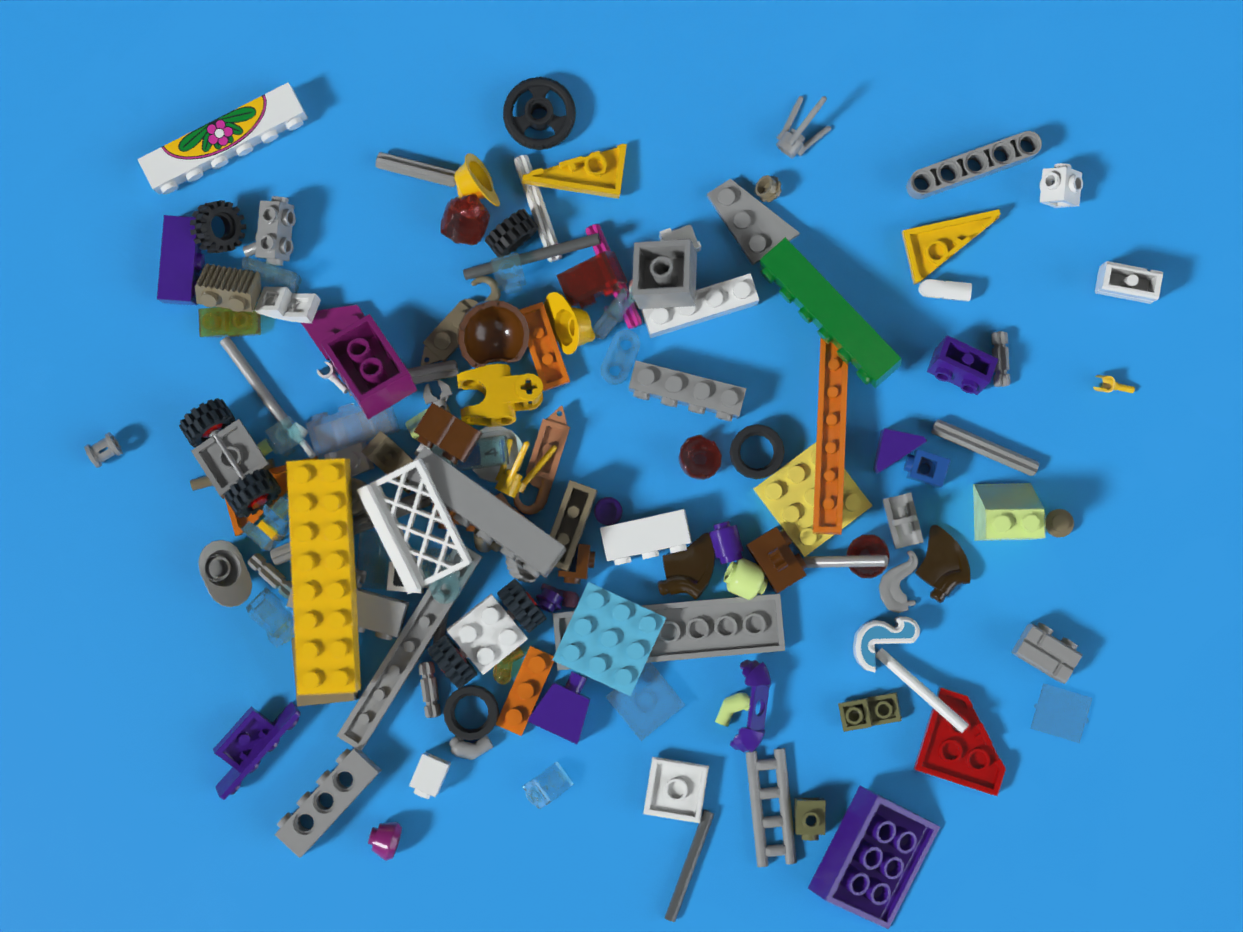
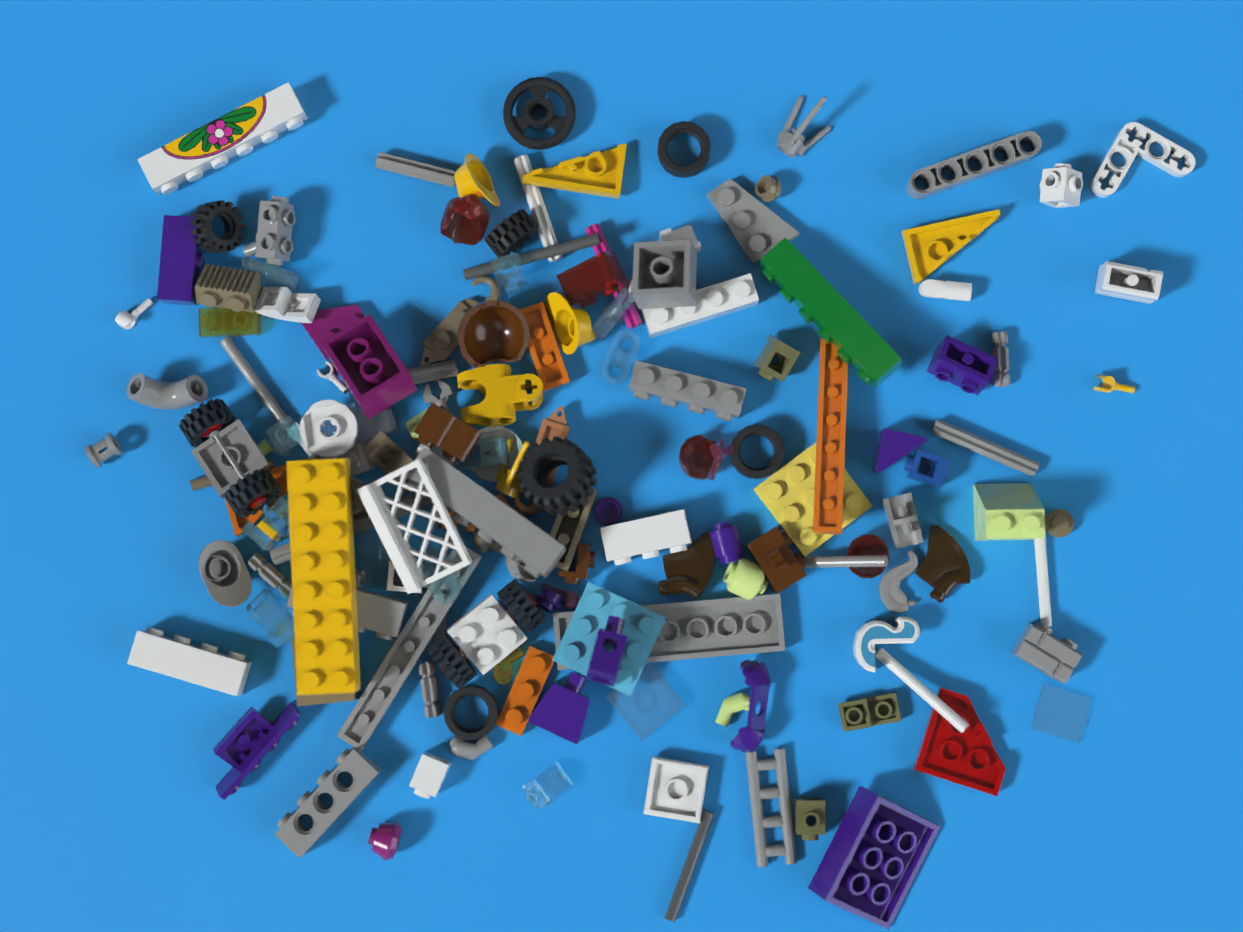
(128, 320): none -> white hand
(167, 394): none -> light grey cylinder
(190, 662): none -> white brick
(319, 442): none -> white plate
(540, 464): none -> black tyre
(604, 663): none -> dark purple torso
(686, 128): none -> black tyre
(718, 454): none -> clear pink hand
(785, 359): none -> olive brick
(1043, 581): none -> white bar
(1131, 149): none -> white beam

